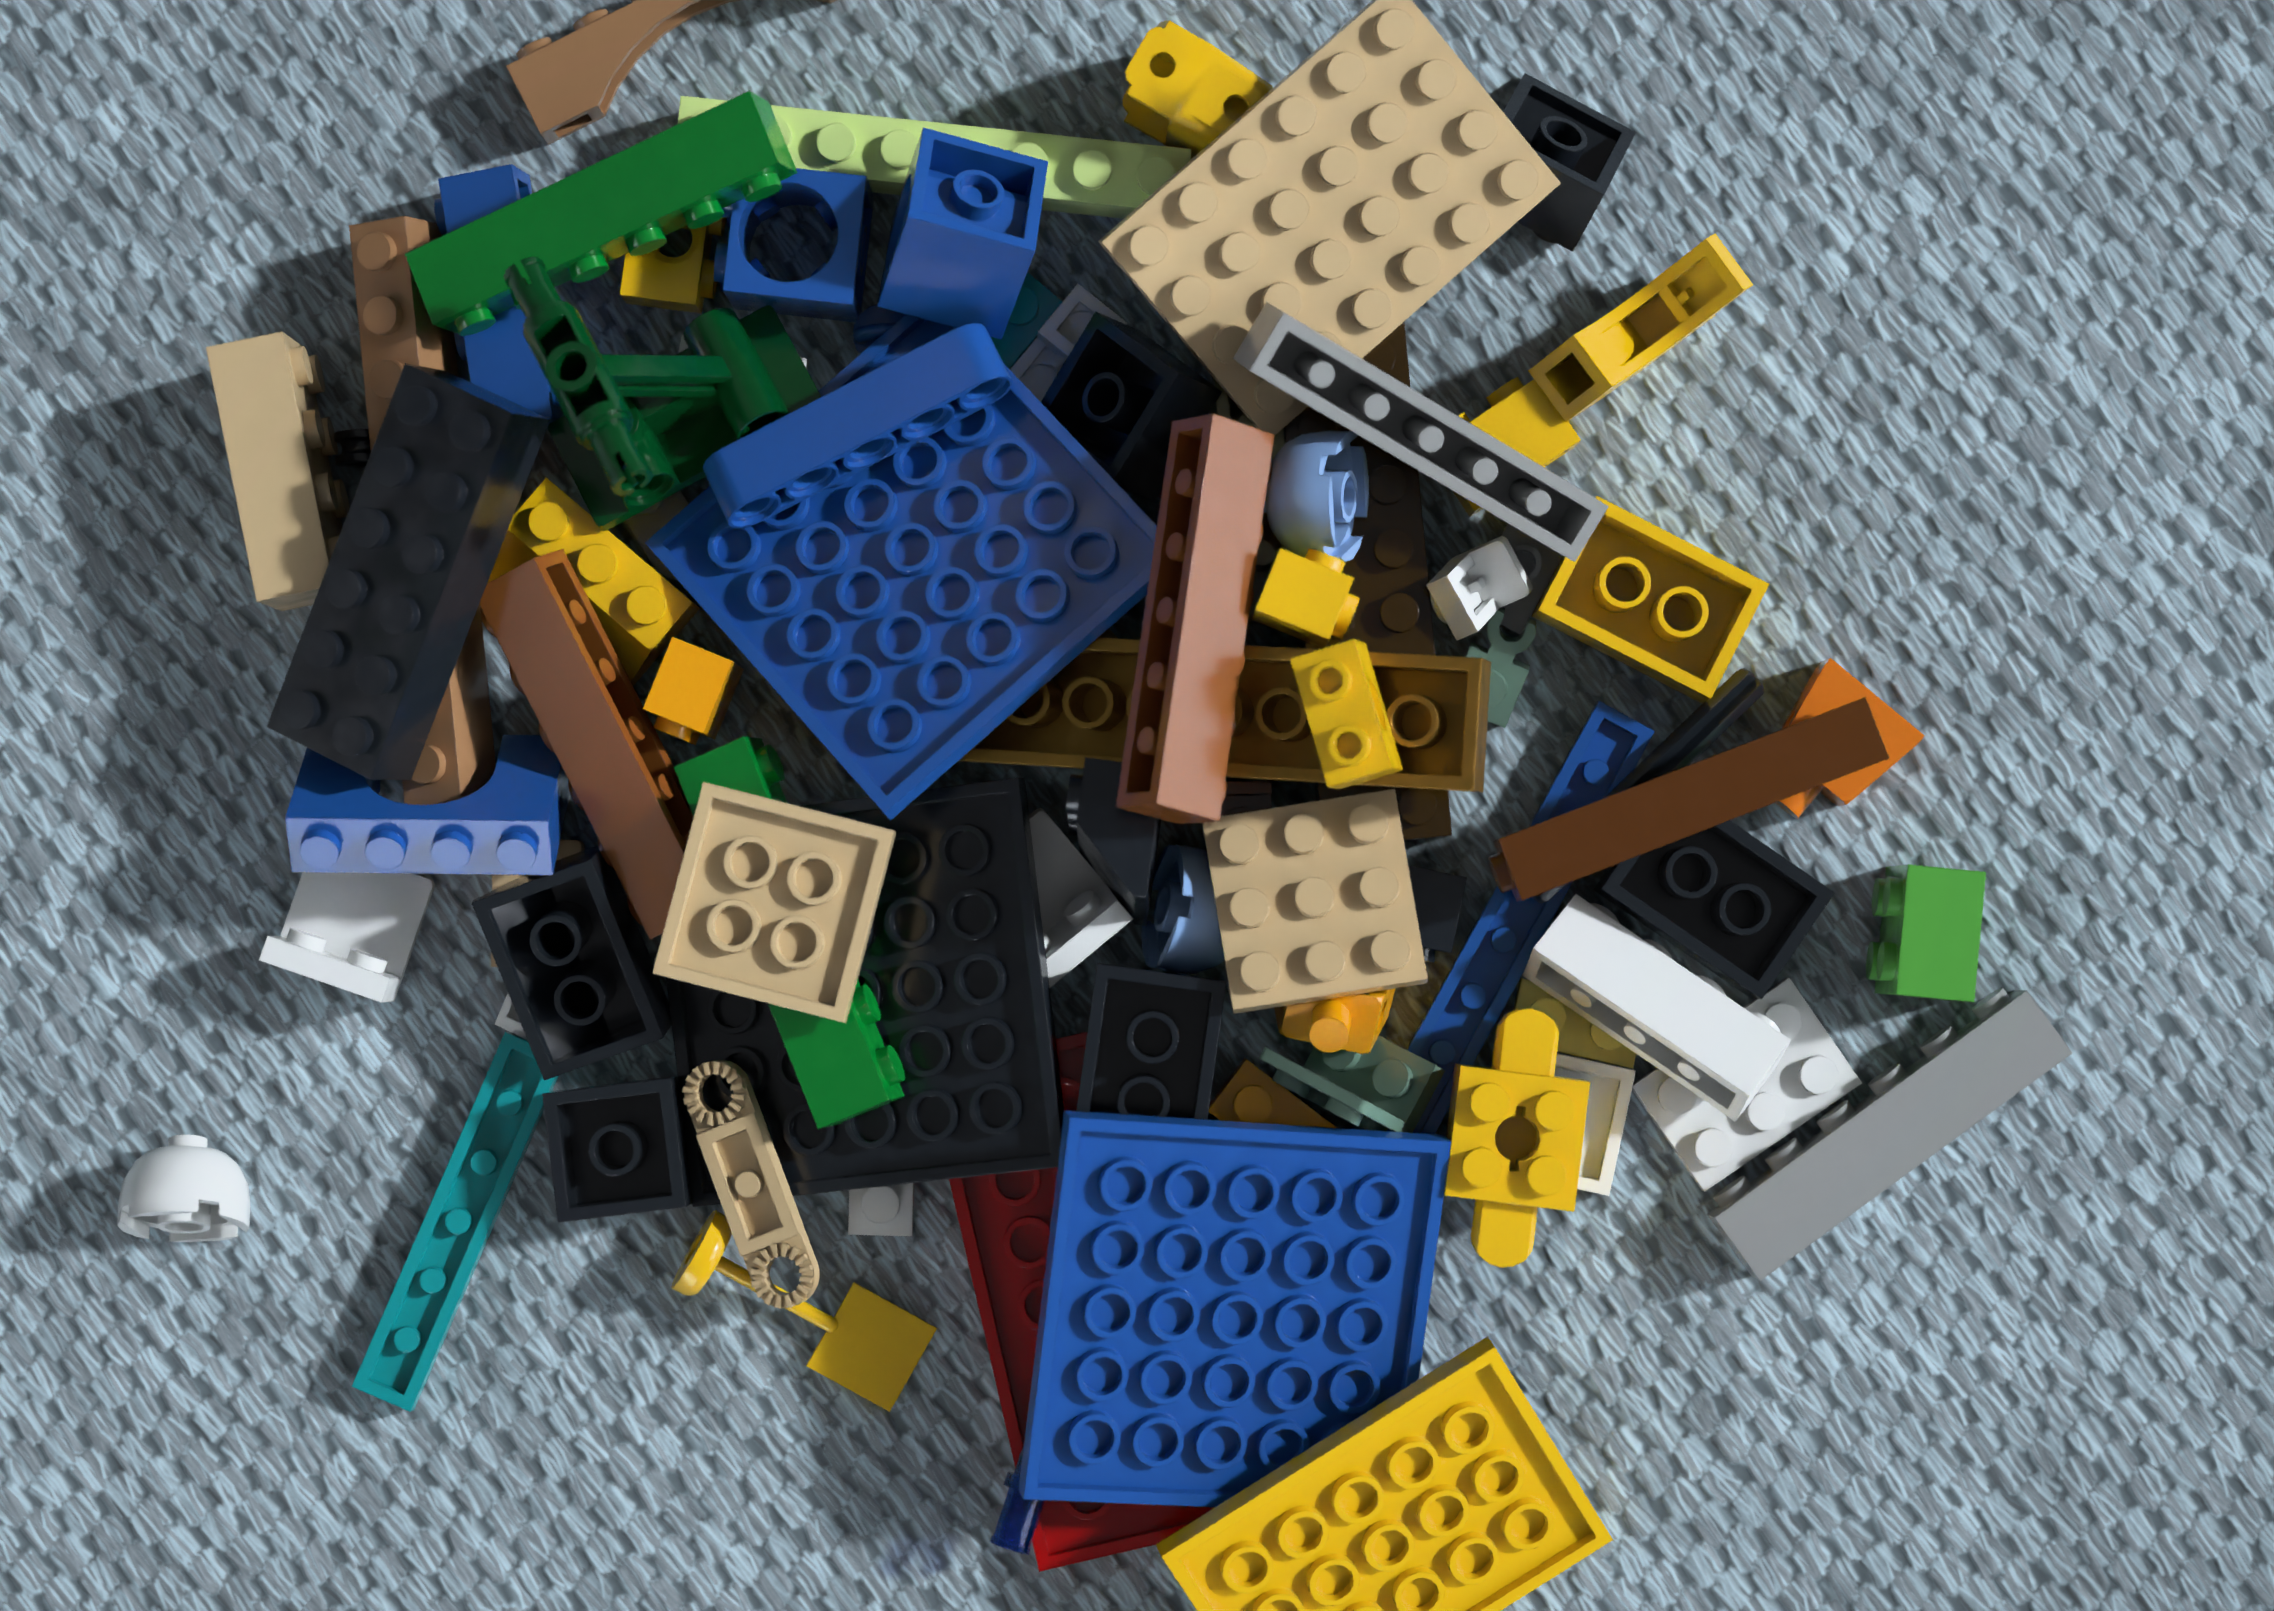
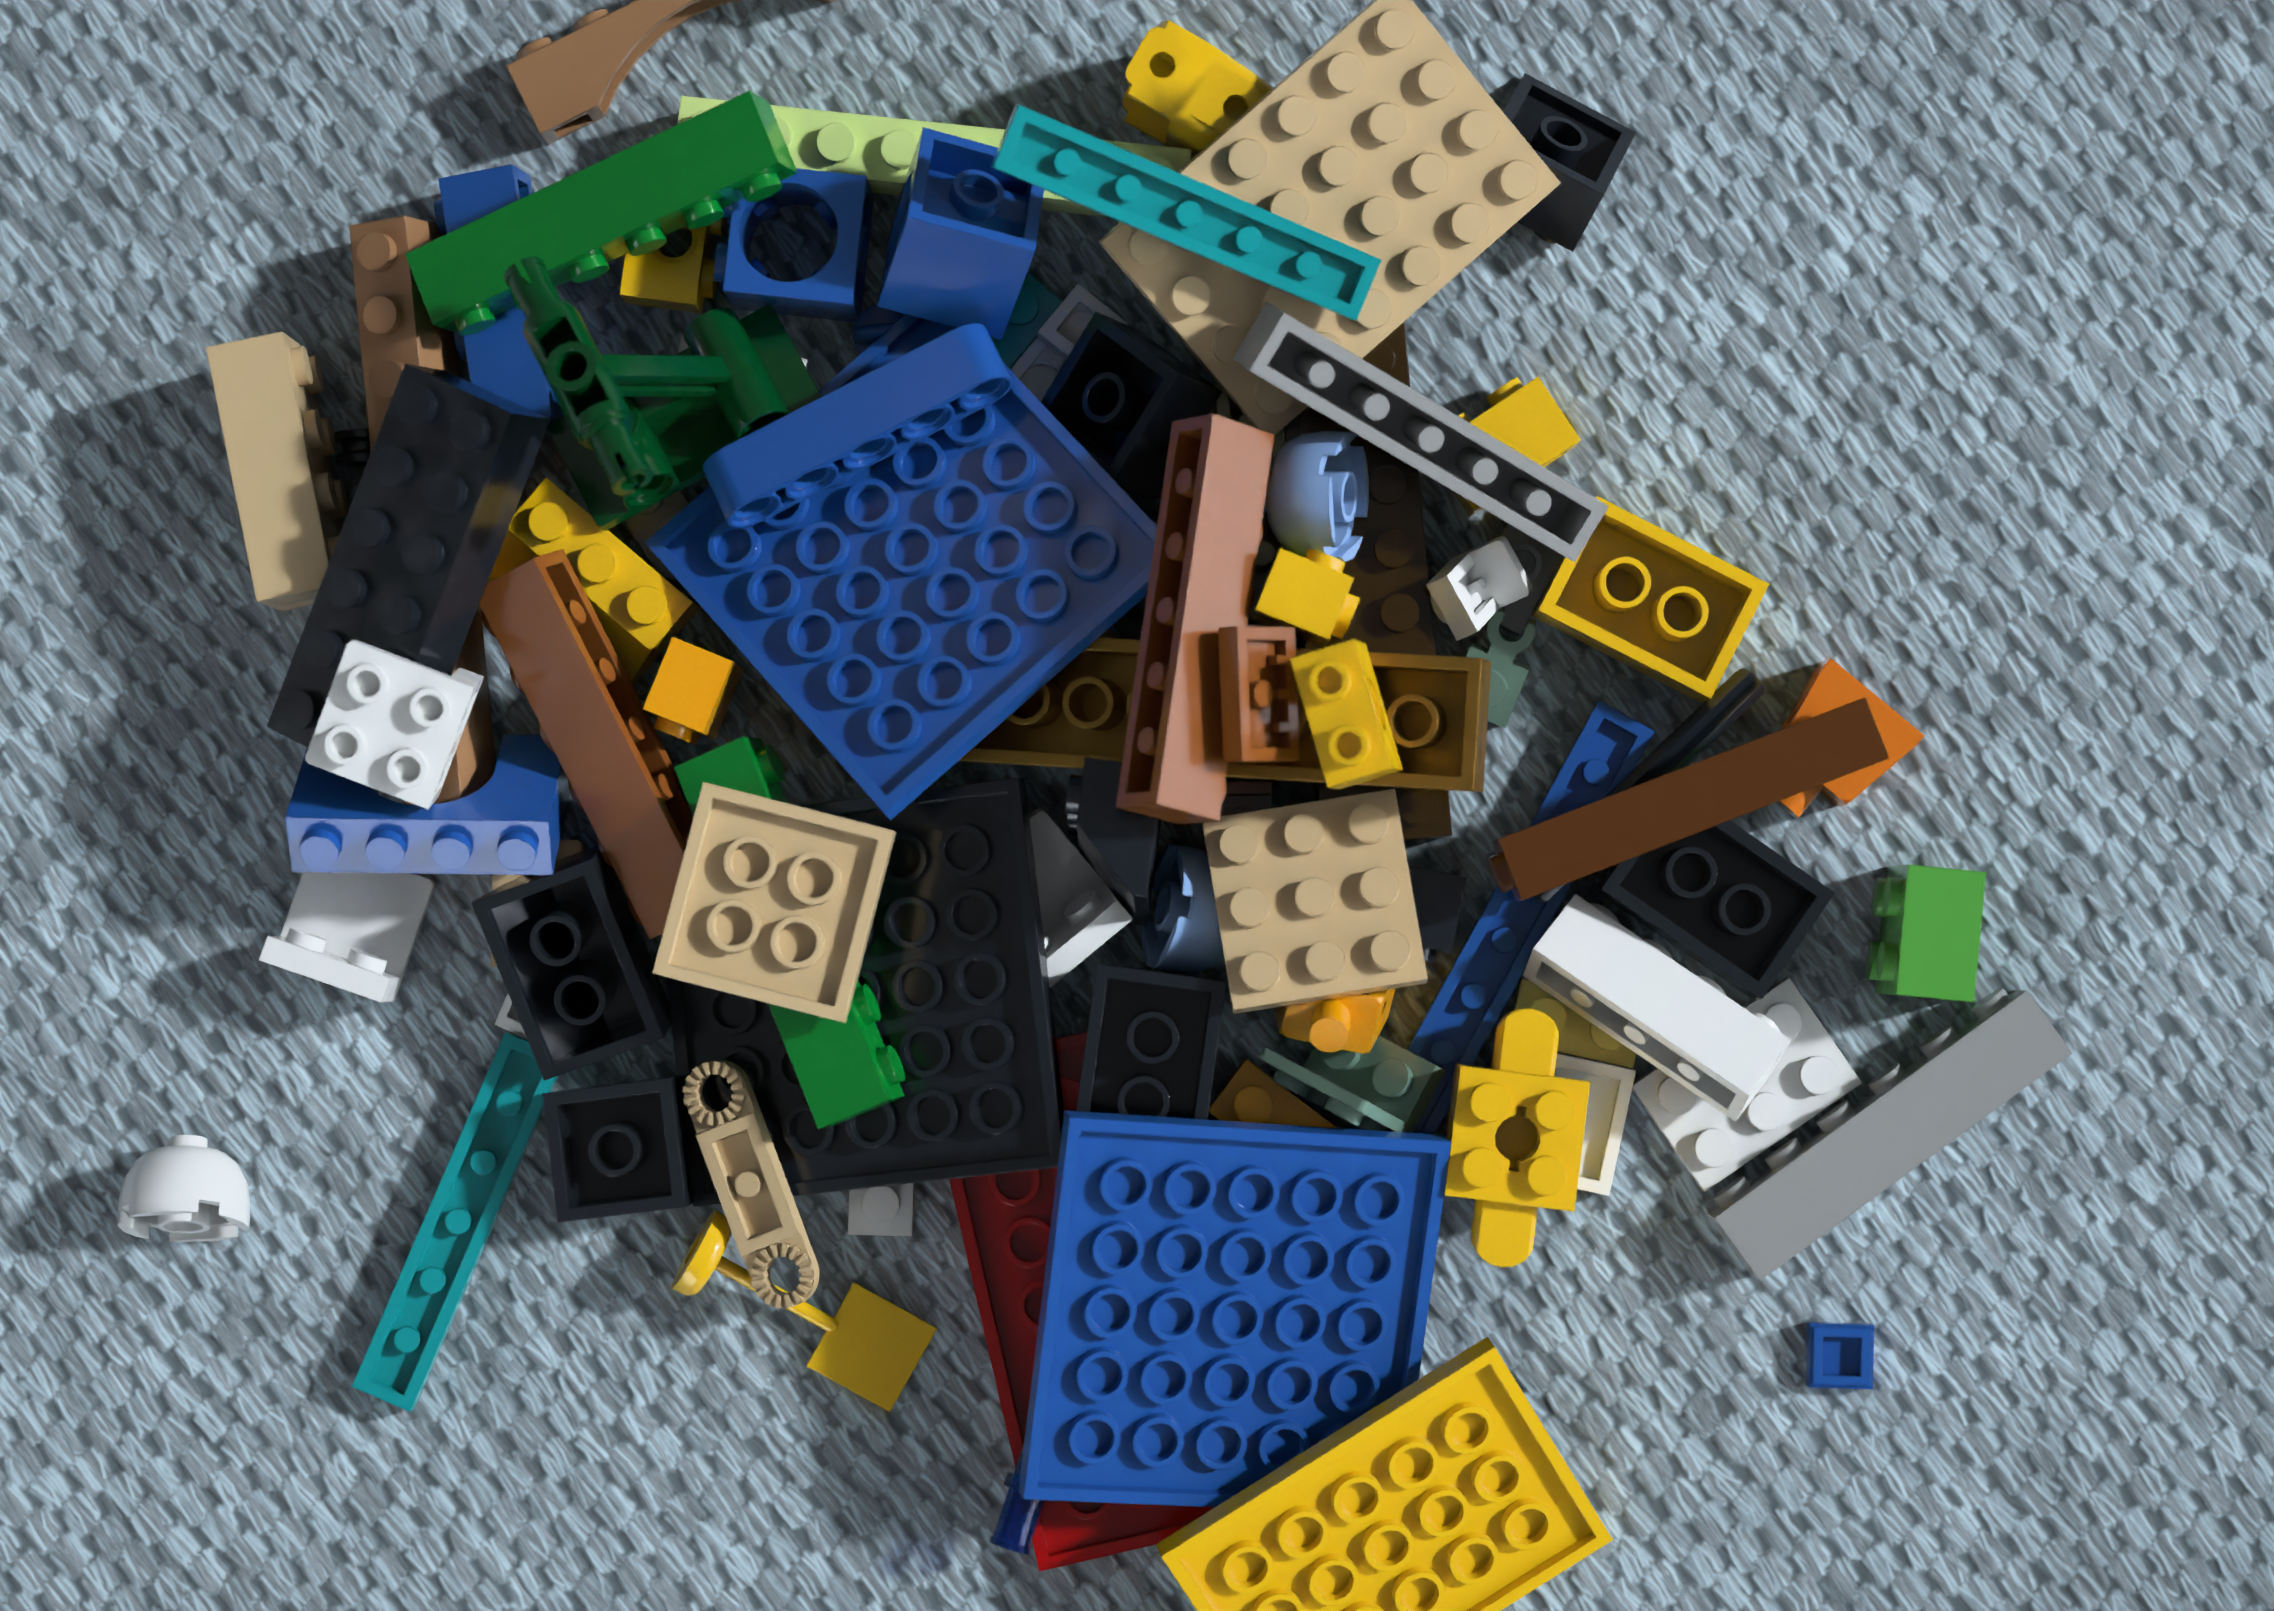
(392, 723): none -> white bracket
(1185, 212): none -> teal plate
(1258, 694): none -> dark orange bracket
(1640, 328): yellow arch -> none
(1840, 1355): none -> blue tile

